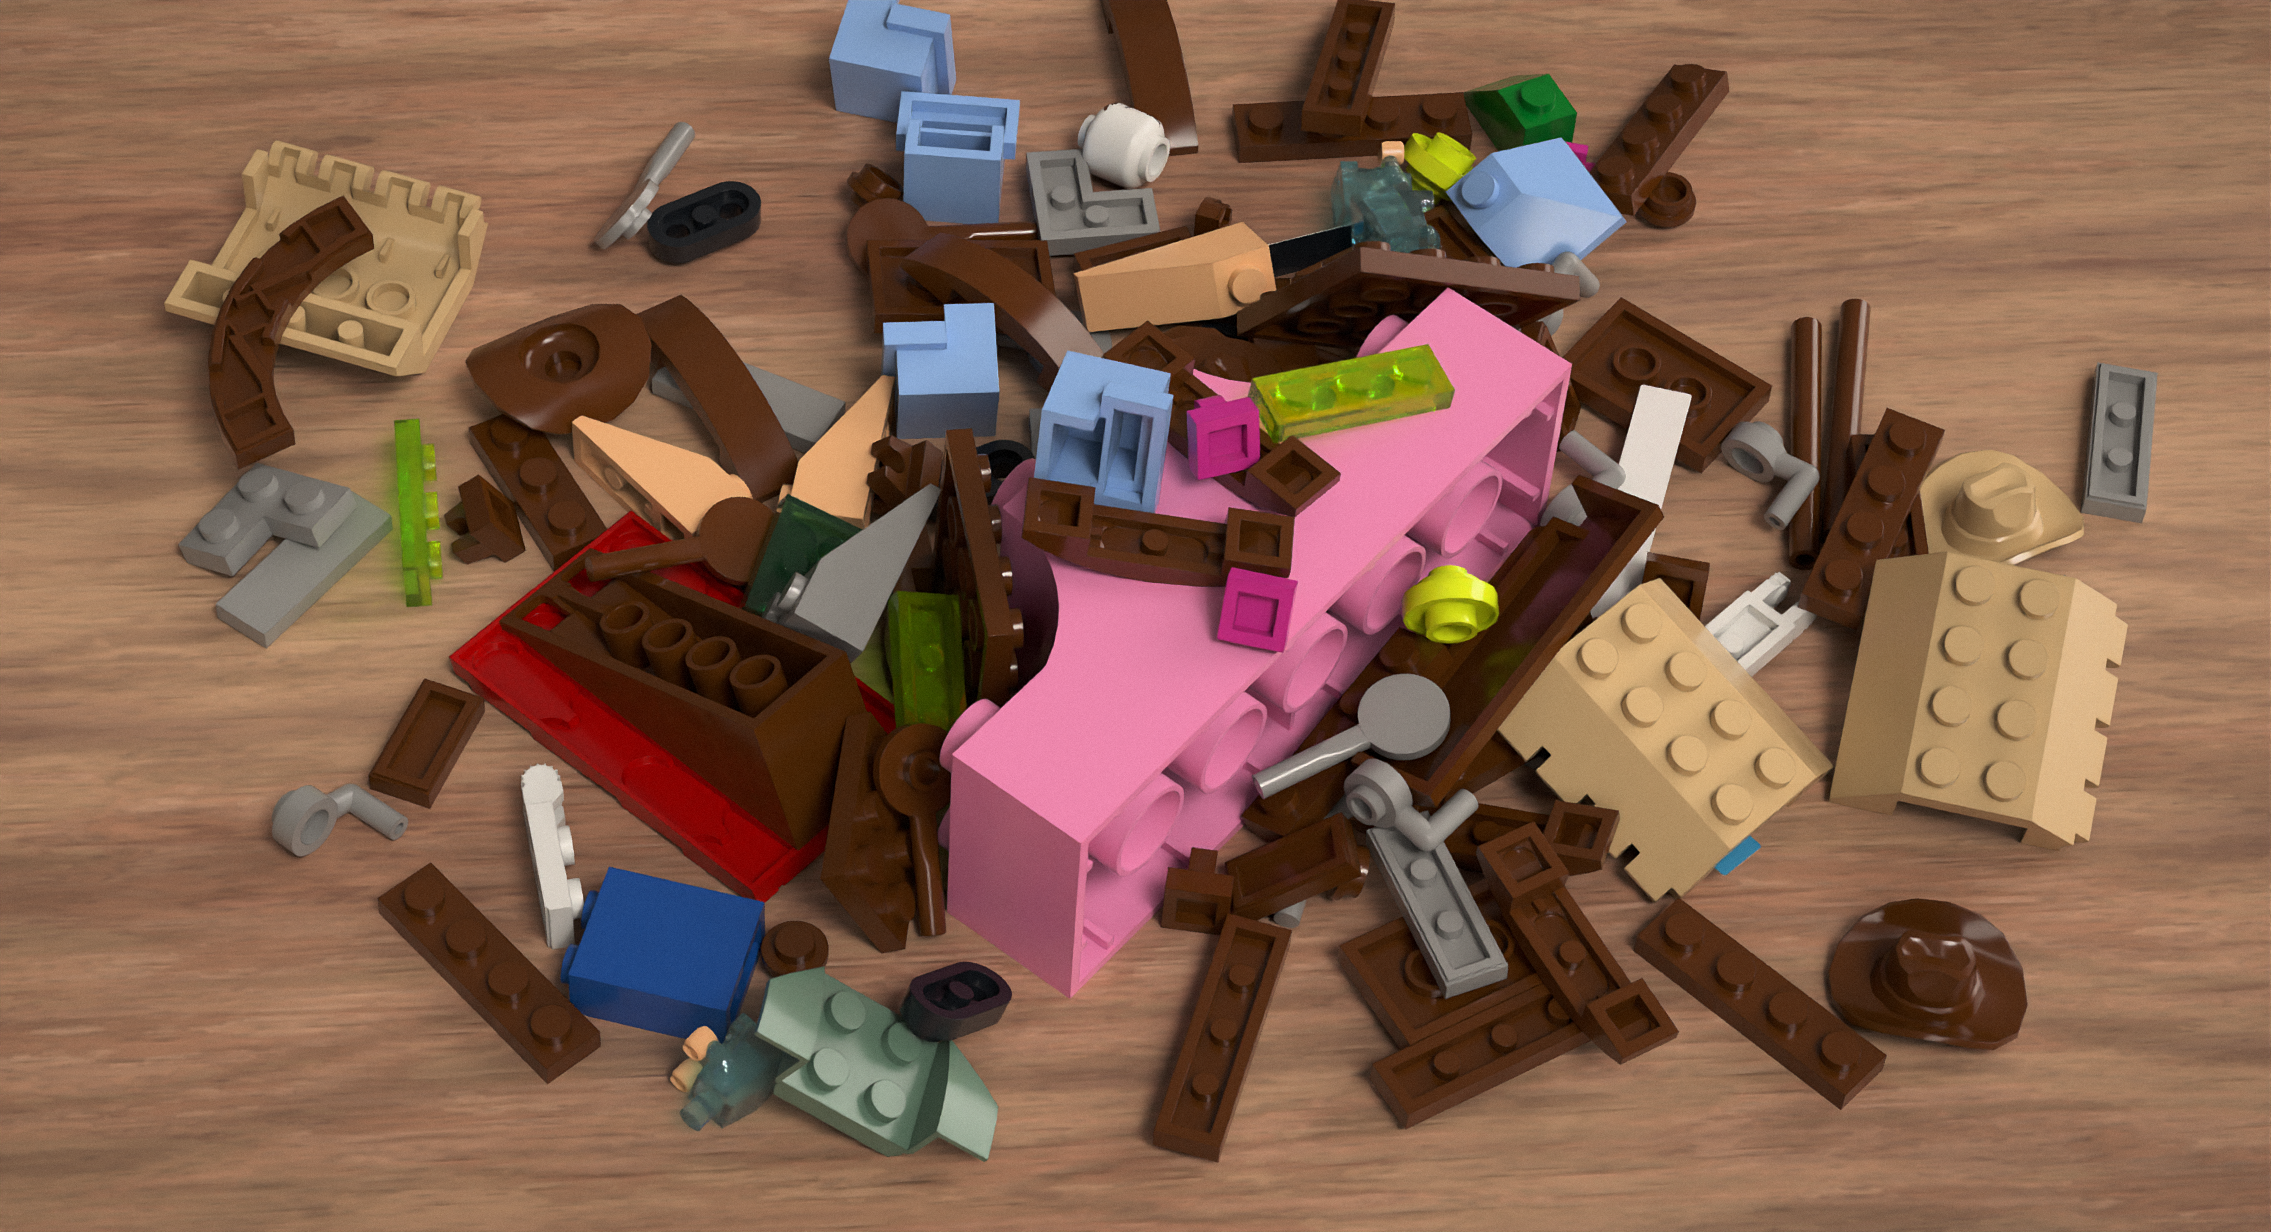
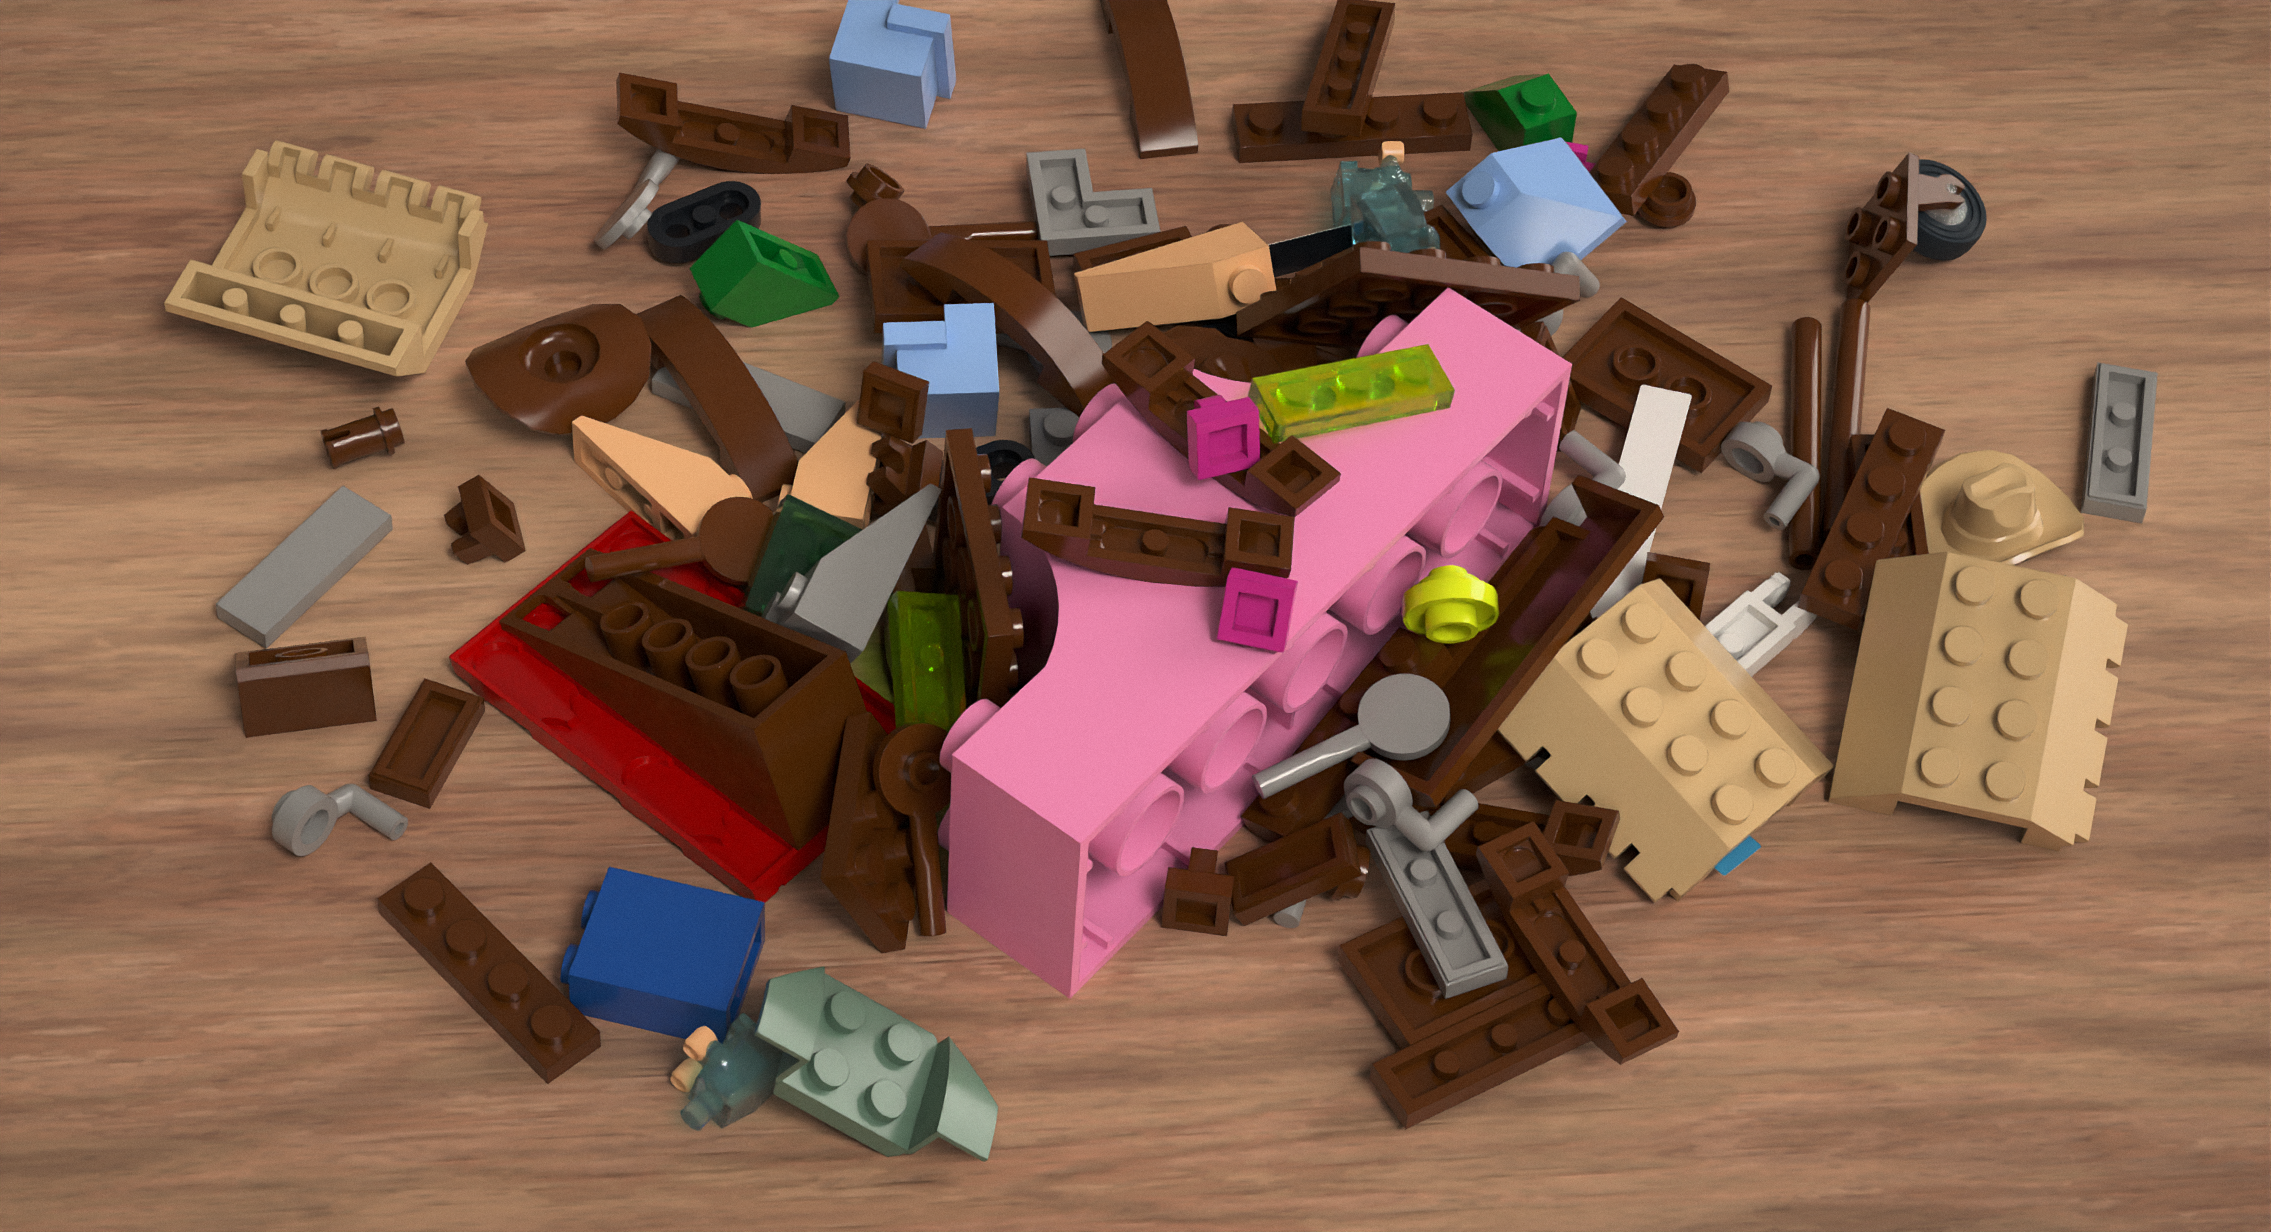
(256, 317): reddish brown tile -> none
(264, 505): light grey plate -> none
(305, 687): none -> reddish brown slope
(363, 437): none -> reddish brown pin
(417, 512): clear neon green plate -> none
(539, 486): reddish brown plate -> none
(550, 852): white hinge -> none
(731, 139): none -> reddish brown slope
(760, 277): none -> green slope
(794, 948): reddish brown plate -> none
(892, 402): none -> reddish brown tile
(954, 1001): black plate -> none
(956, 154): light blue plate -> none
(1106, 430): light blue plate -> none
(1124, 145): white head -> none
(1211, 215): reddish brown tile -> none
(1222, 1038): reddish brown plate -> none
(1436, 163): neon yellow plate -> none
(1760, 1003): reddish brown plate -> none
(1915, 209): none -> reddish brown plate
(1929, 975): reddish brown hat -> none

